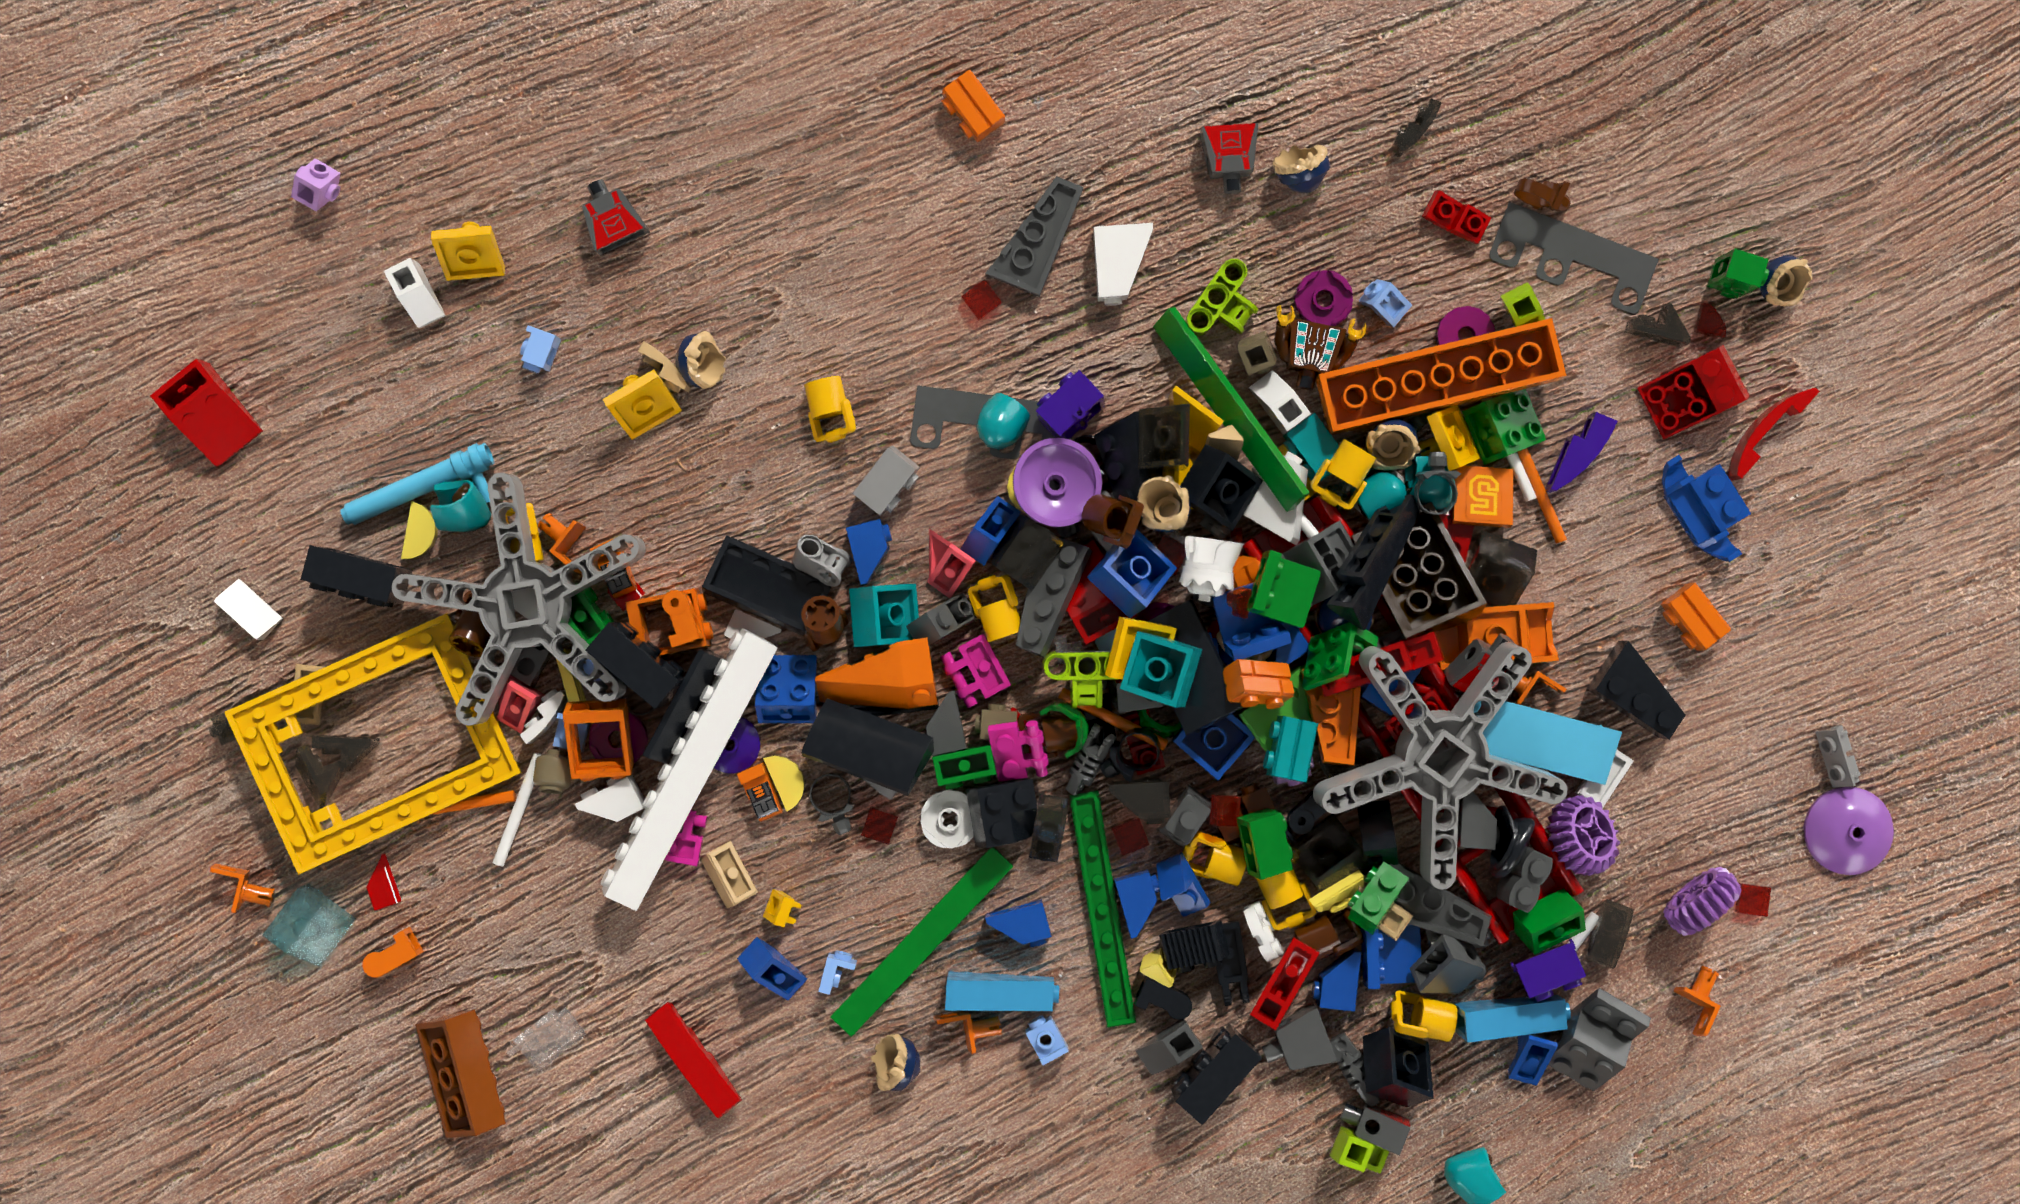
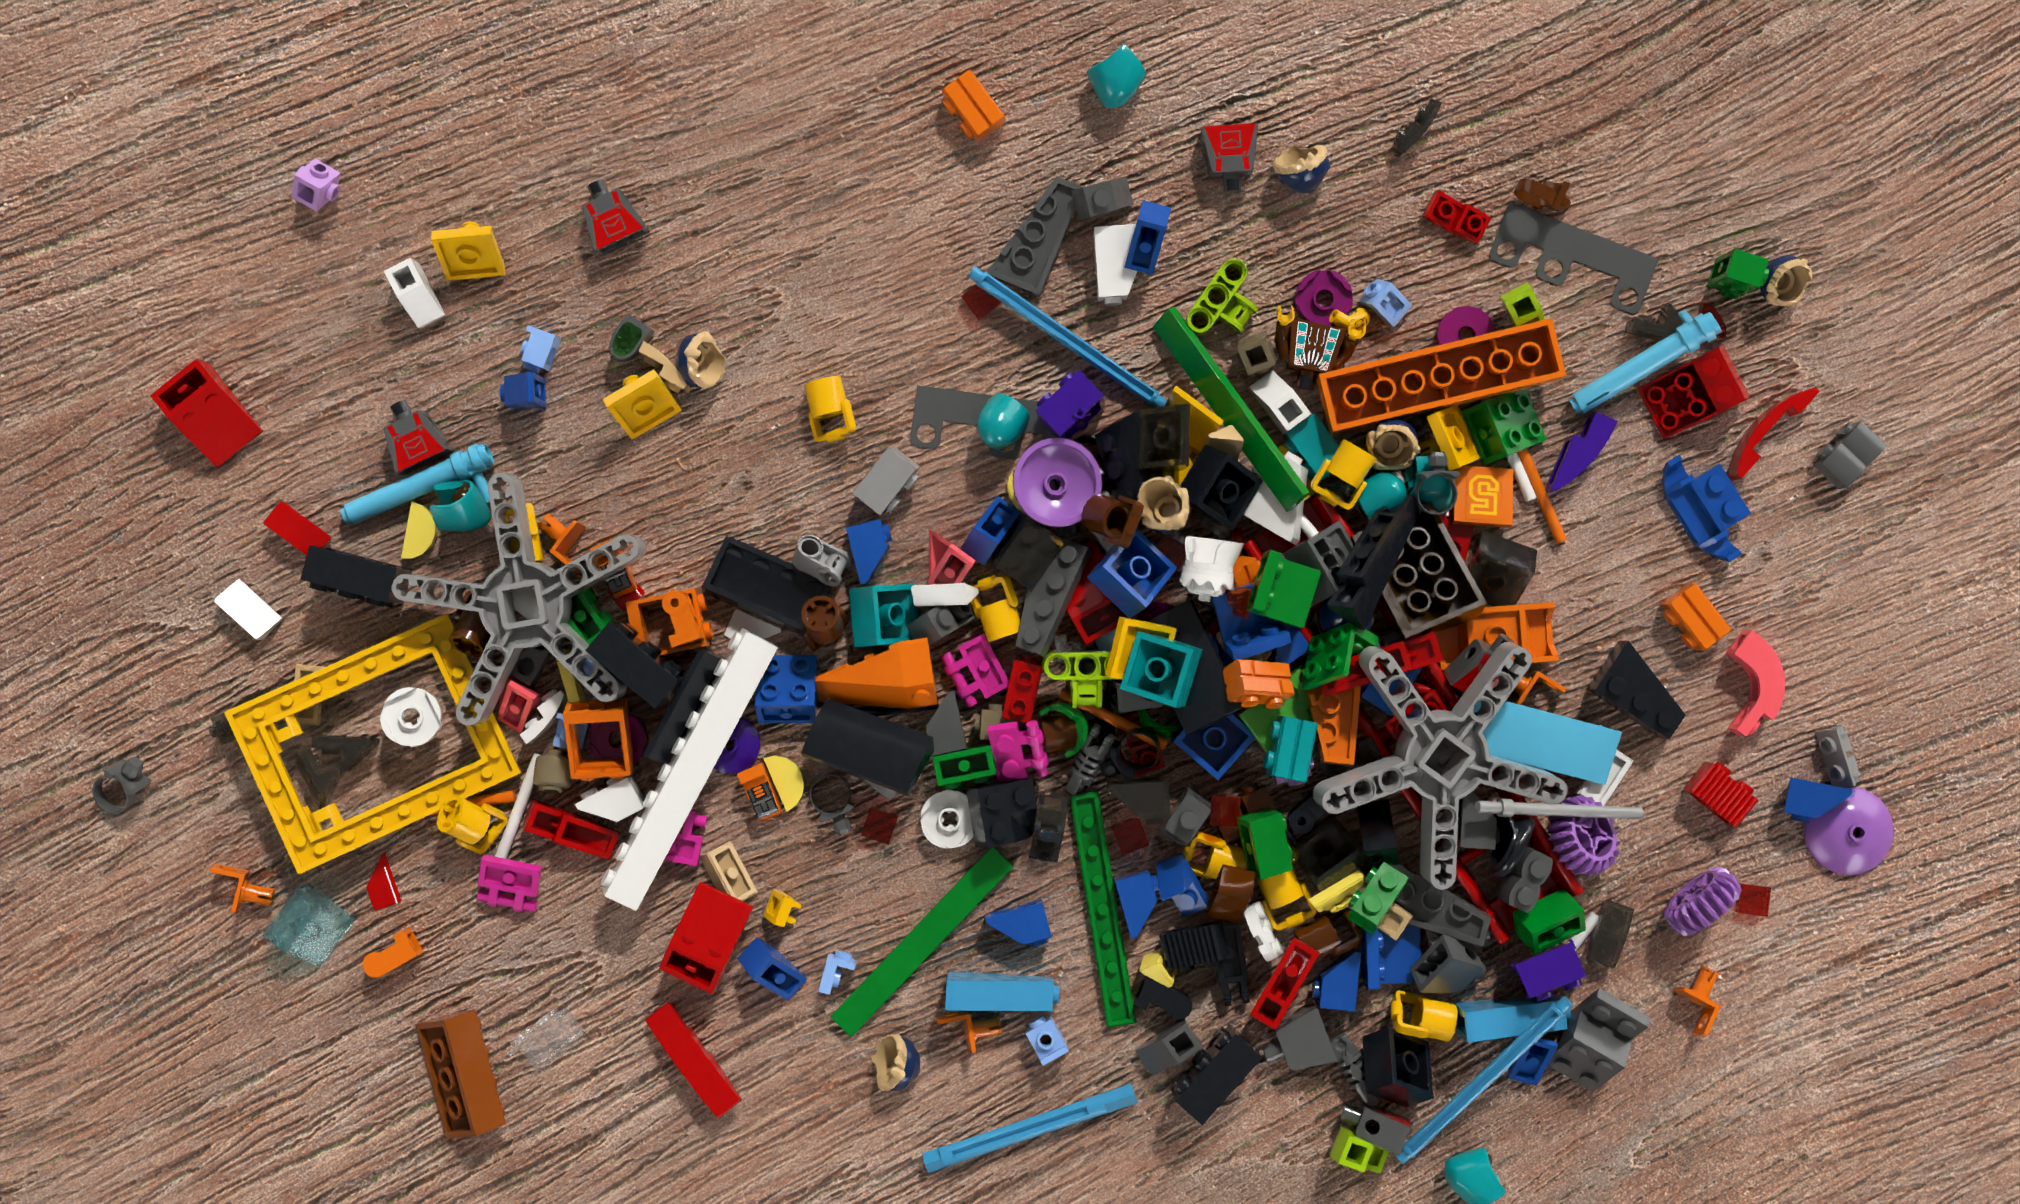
(130, 775): none -> dark grey piece
(295, 528): none -> red slope
(395, 711): none -> white plate
(414, 439): none -> torso
(470, 823): none -> yellow piece
(509, 876): none -> dark pink plate
(524, 391): none -> blue slope
(570, 829): none -> red slope
(628, 339): none -> rock
(706, 938): none -> red slope
(943, 594): none -> white slope
(1022, 690): none -> red bracket
(1030, 1128): none -> dark azure piece
(1066, 338): none -> dark azure piece
(1102, 197): none -> dark grey slope
(1117, 77): none -> teal piece
(1148, 237): none -> blue slope
(1233, 894): none -> reddish brown piece
(1342, 320): none -> yellow arm
(1485, 1079): none -> dark azure piece
(1508, 808): none -> light grey bar
(1685, 339): none -> medium azure cylinder
(1721, 793): none -> red brick
(1765, 678): none -> coral arch
(1813, 799): none -> blue slope
(1849, 454): none -> dark grey brick

